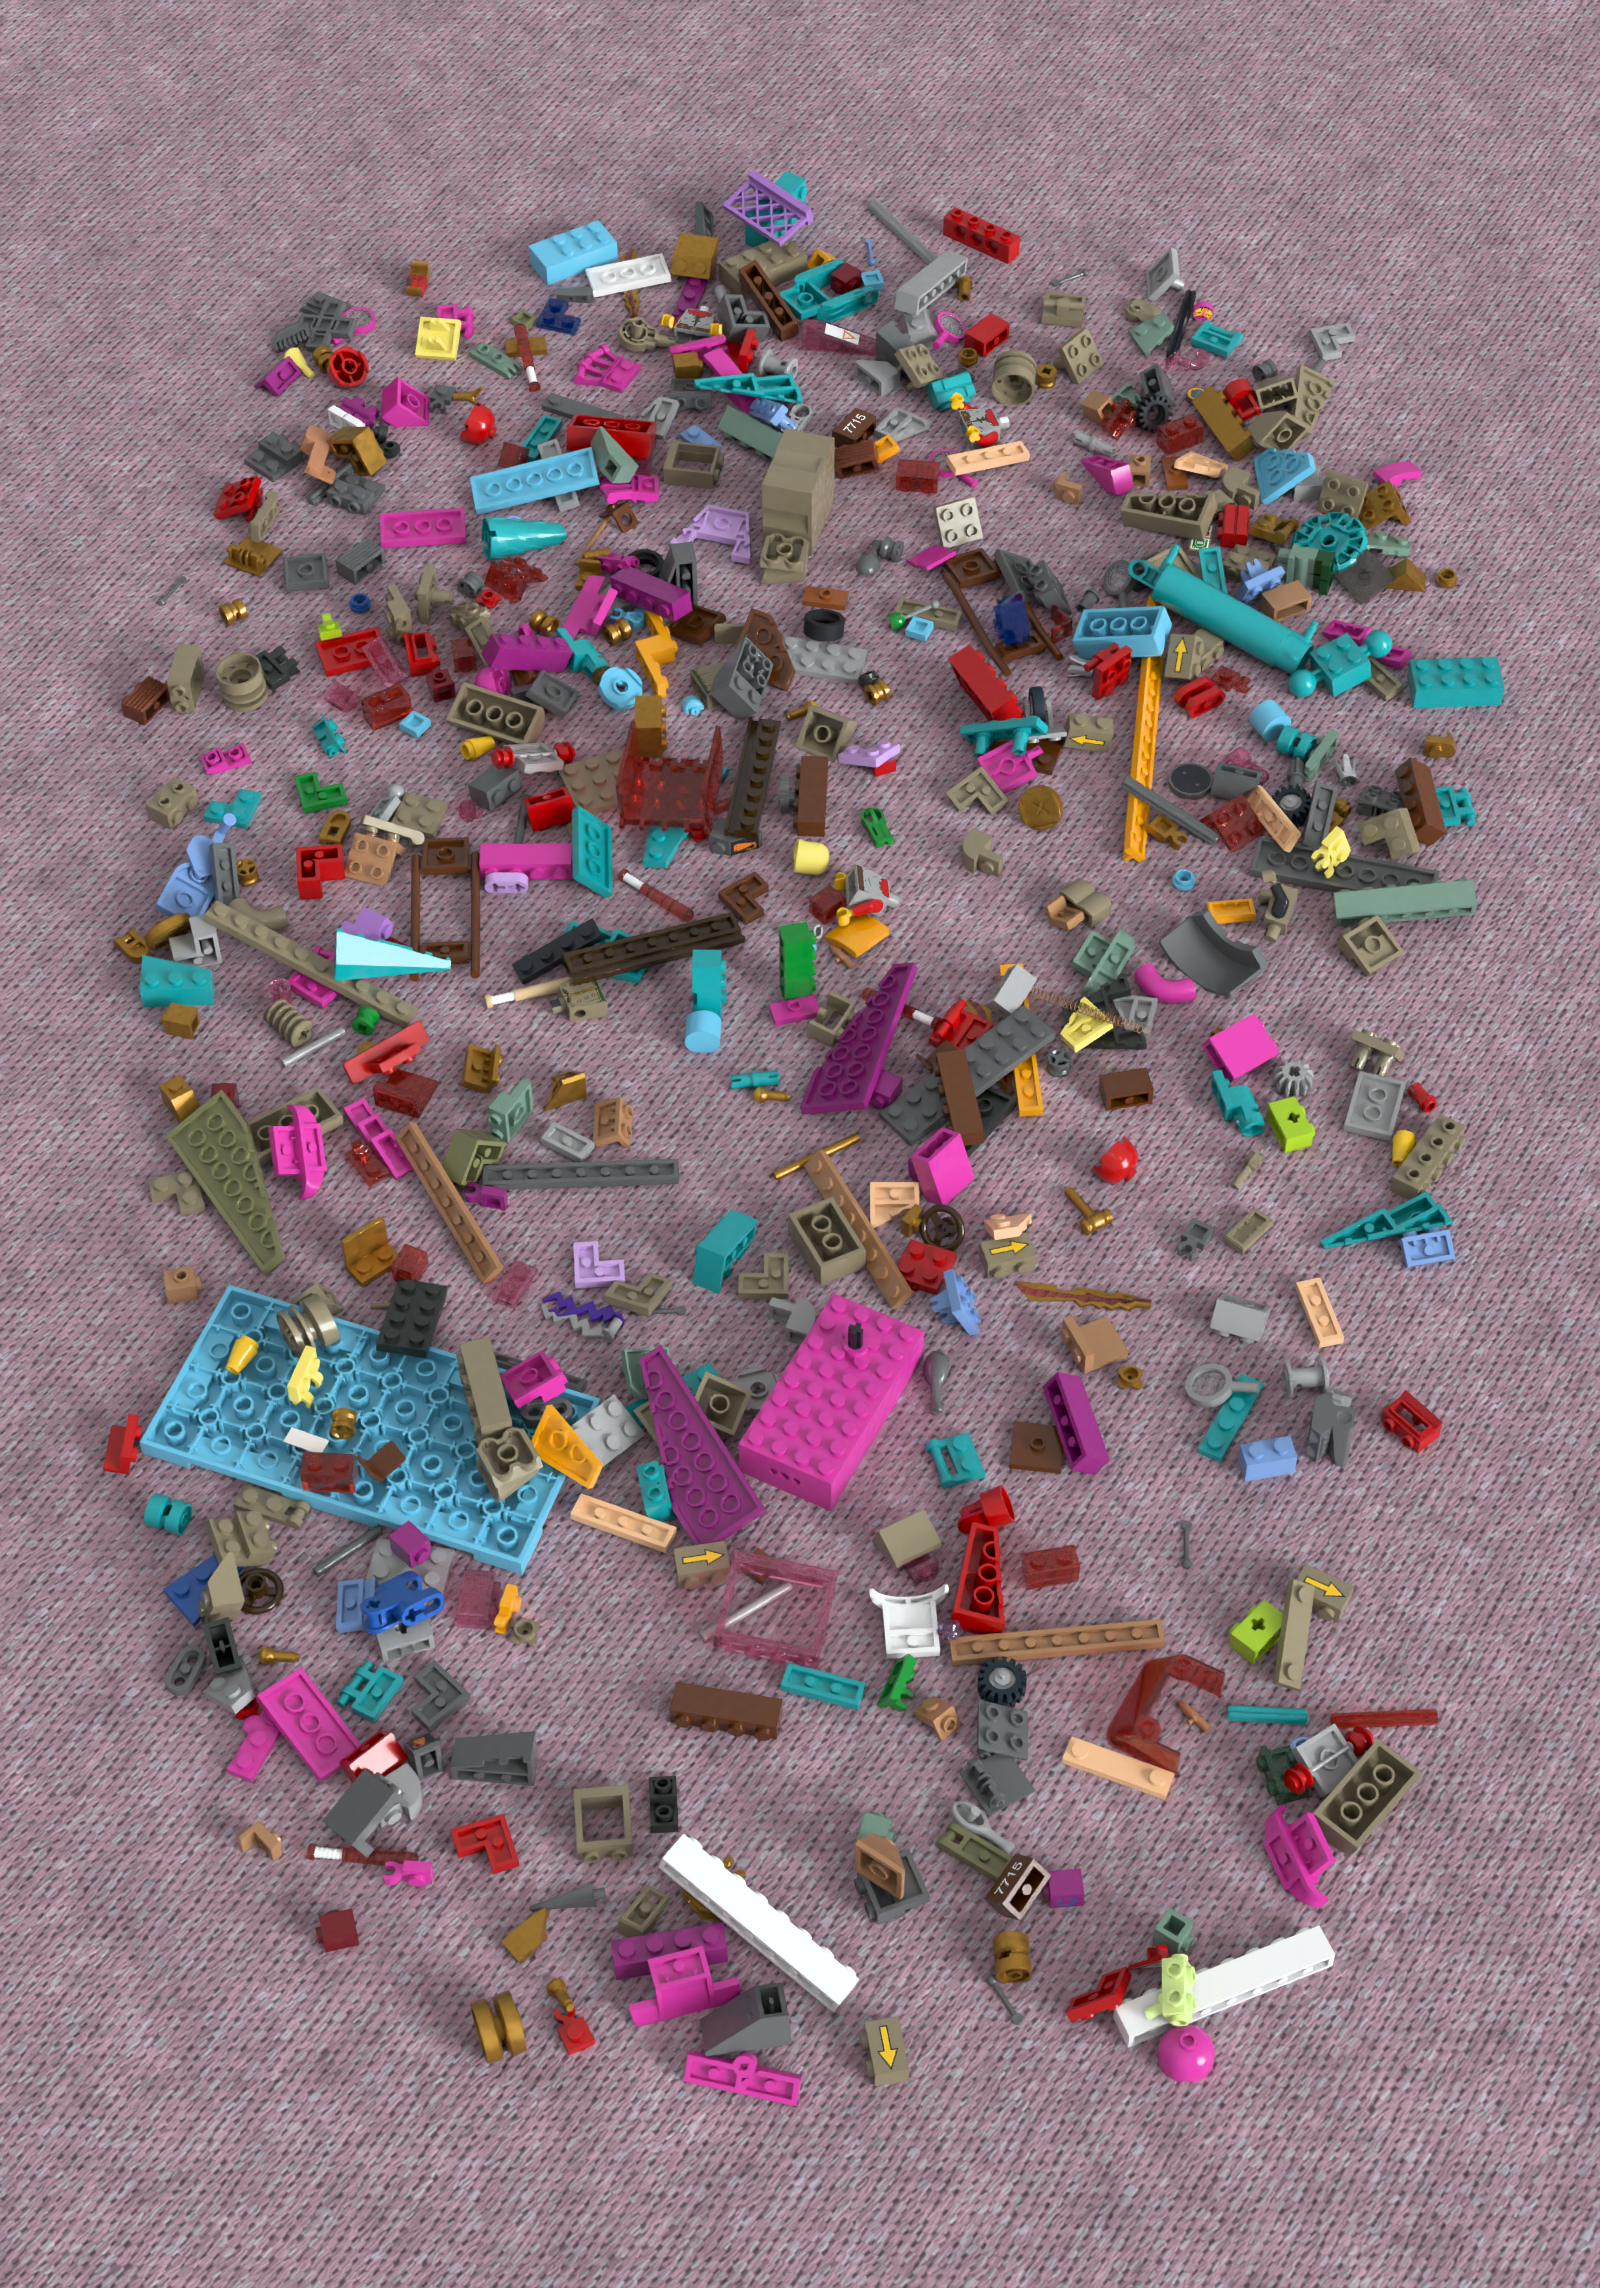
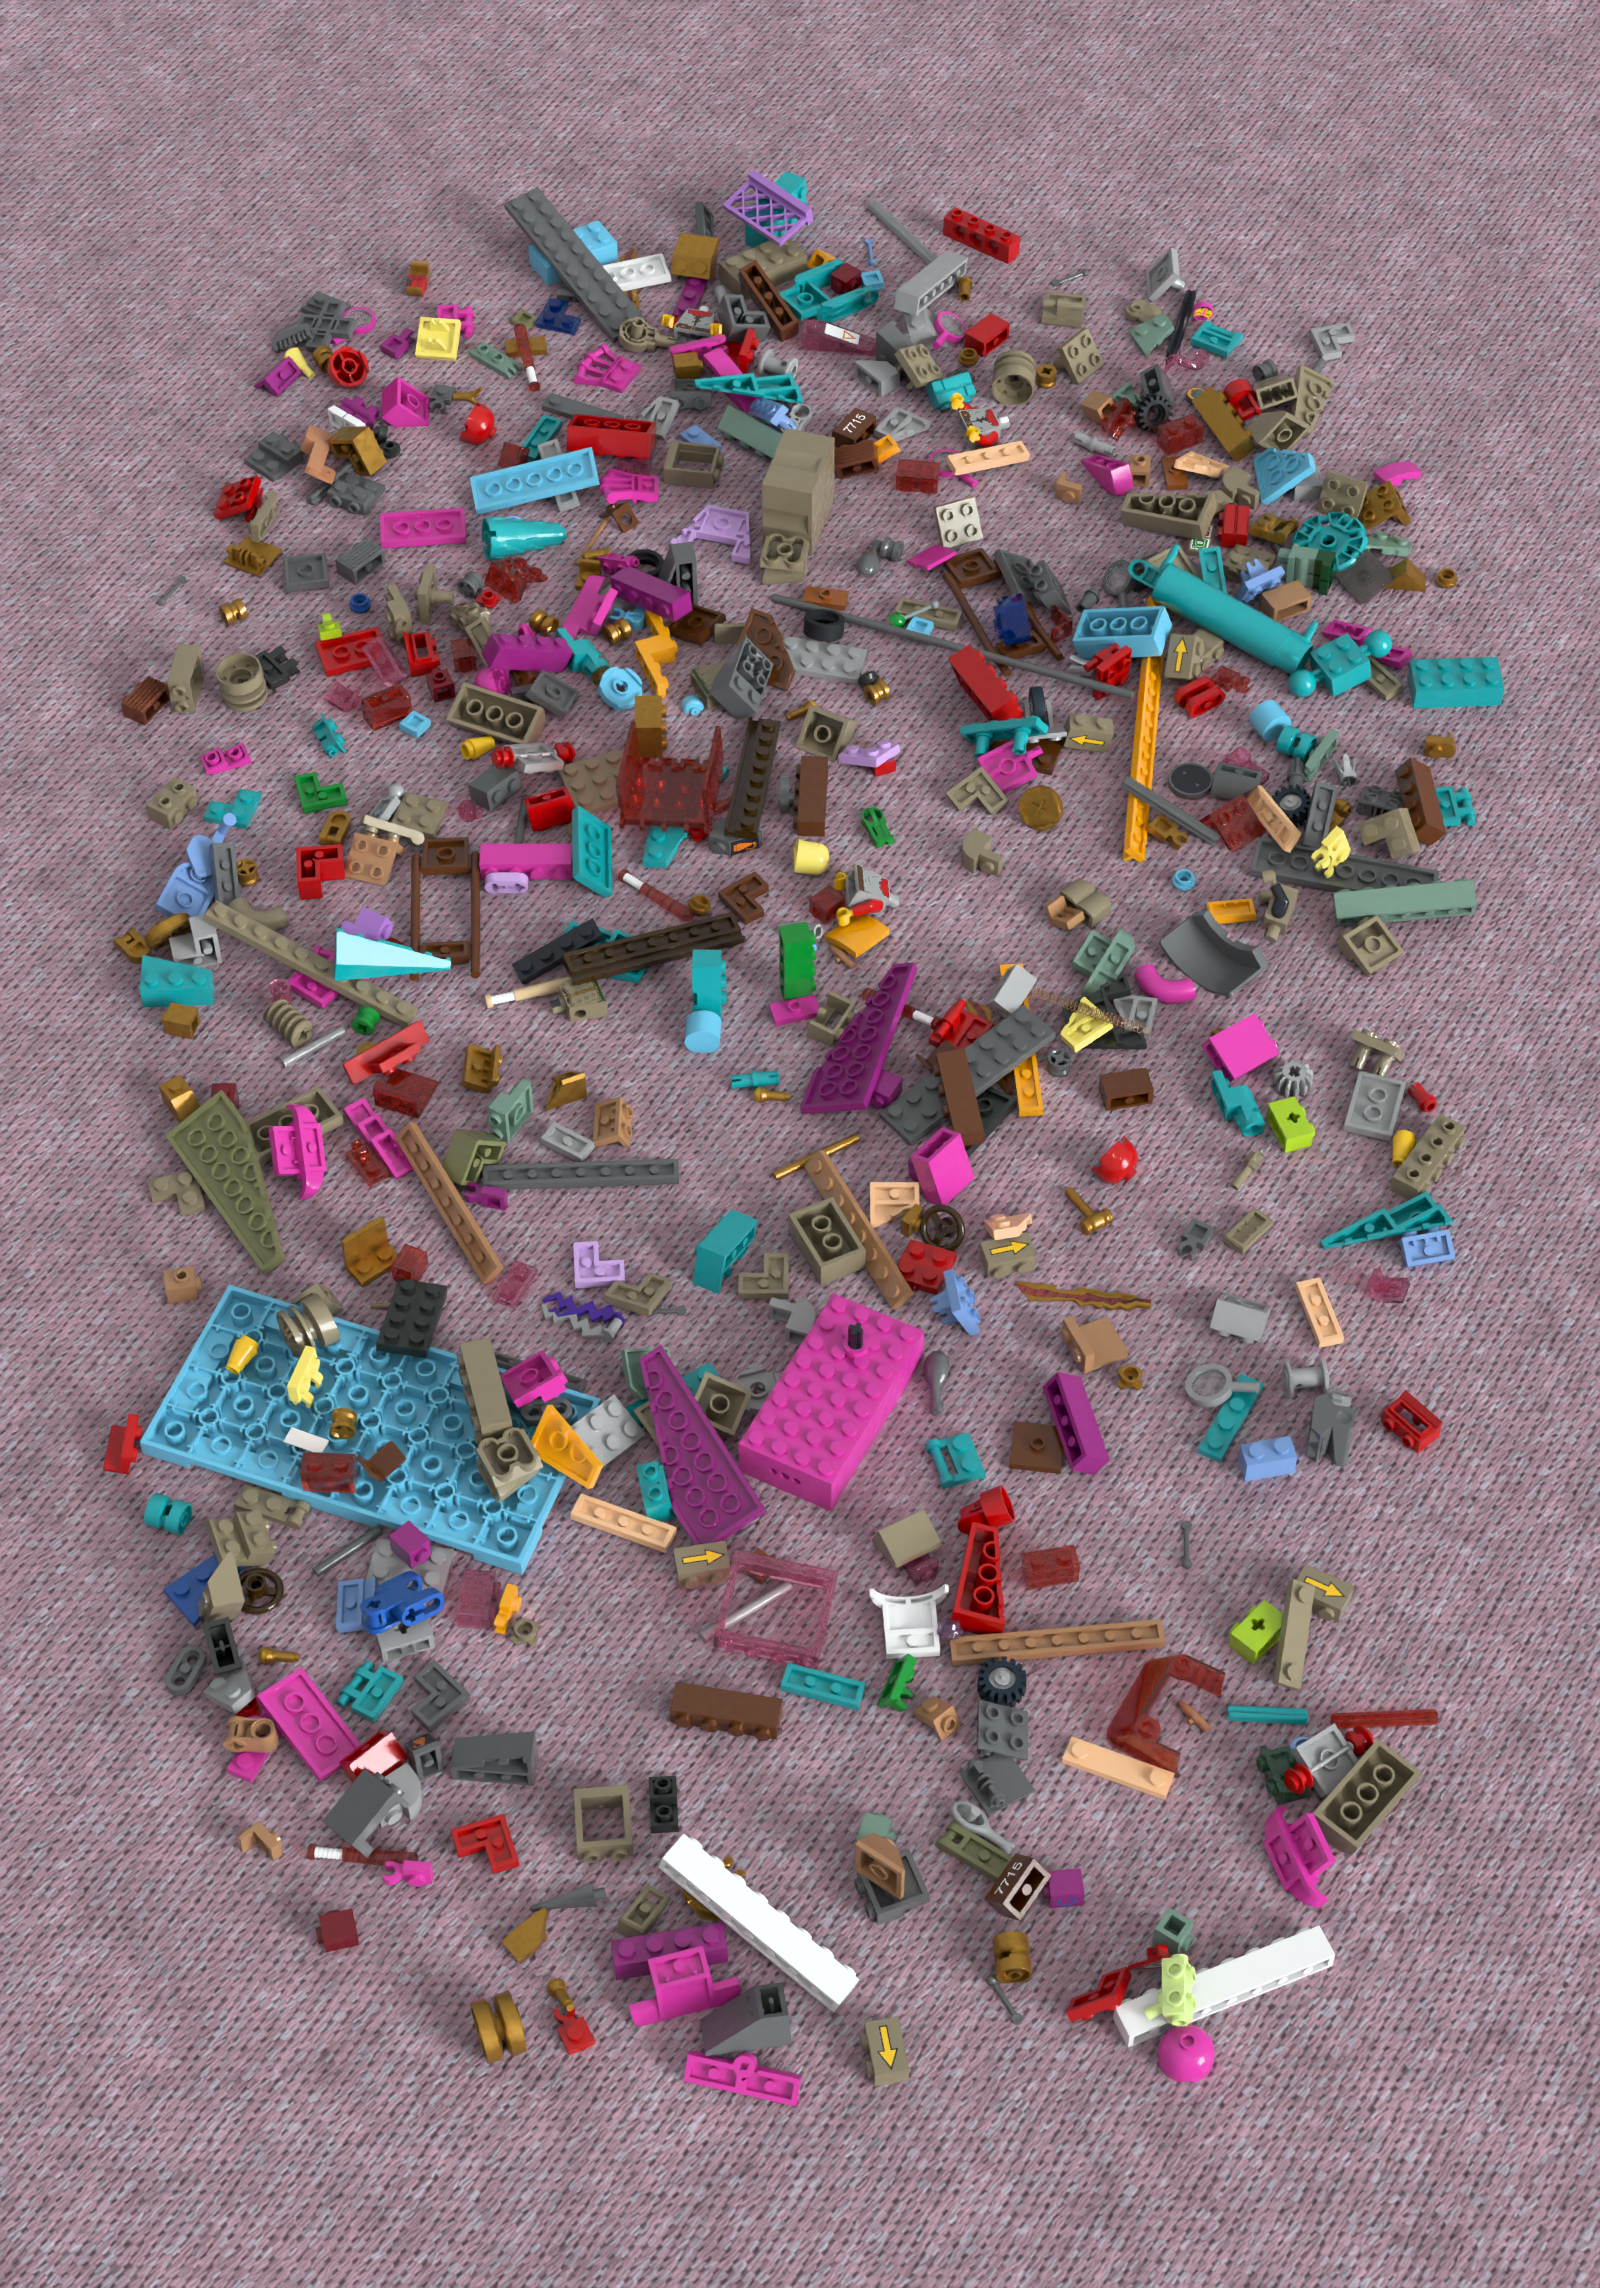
(246, 1735): none -> medium nougat piece
(397, 345): none -> magenta plate
(572, 261): none -> dark grey plate
(612, 458): sand green slope -> none
(699, 904): none -> pearl gold plate
(997, 658): none -> dark grey piece
(1386, 1288): none -> clear pink bracket

